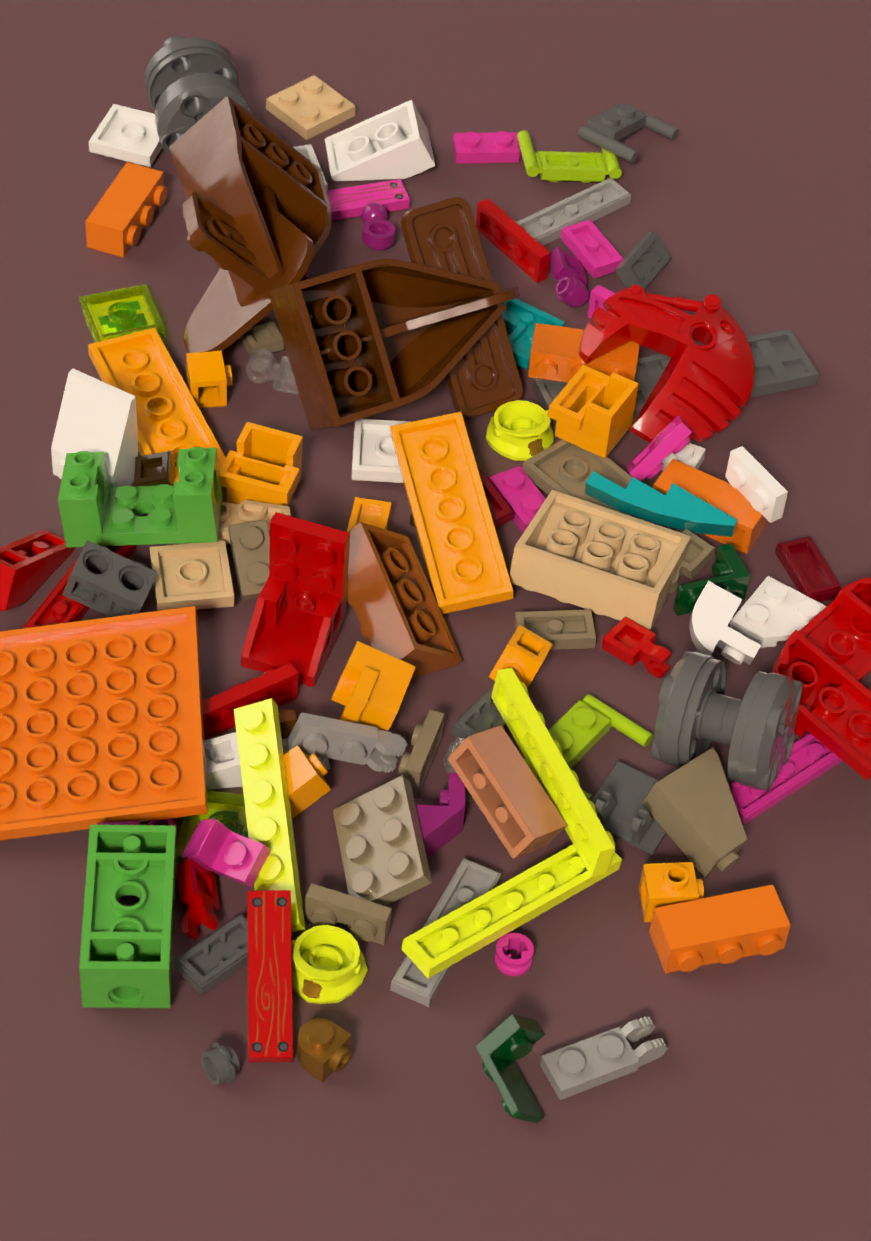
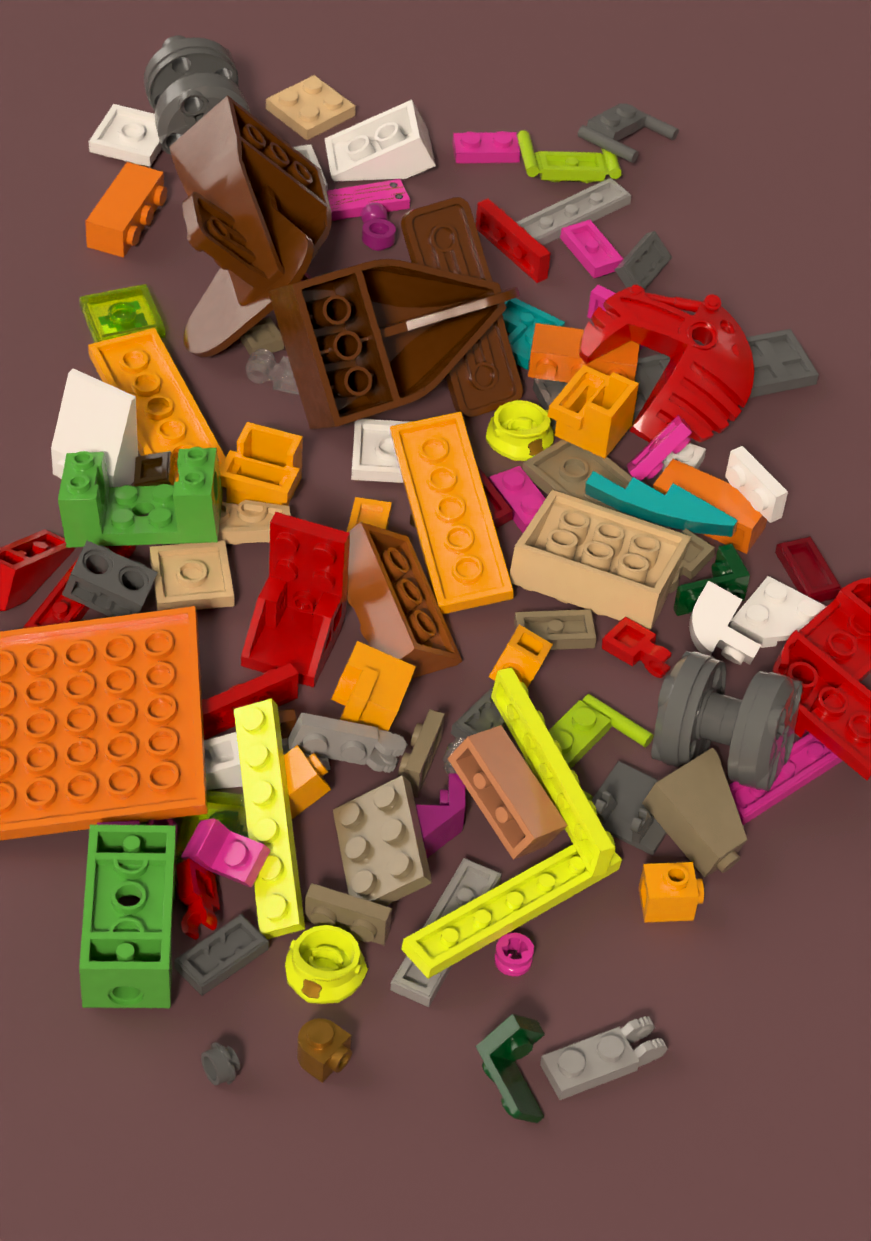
(208, 378): light orange brick -> none
(251, 556): dark tan plate -> none
(269, 976): red tile -> none
(570, 277): magenta plate -> none
(719, 929): orange brick -> none

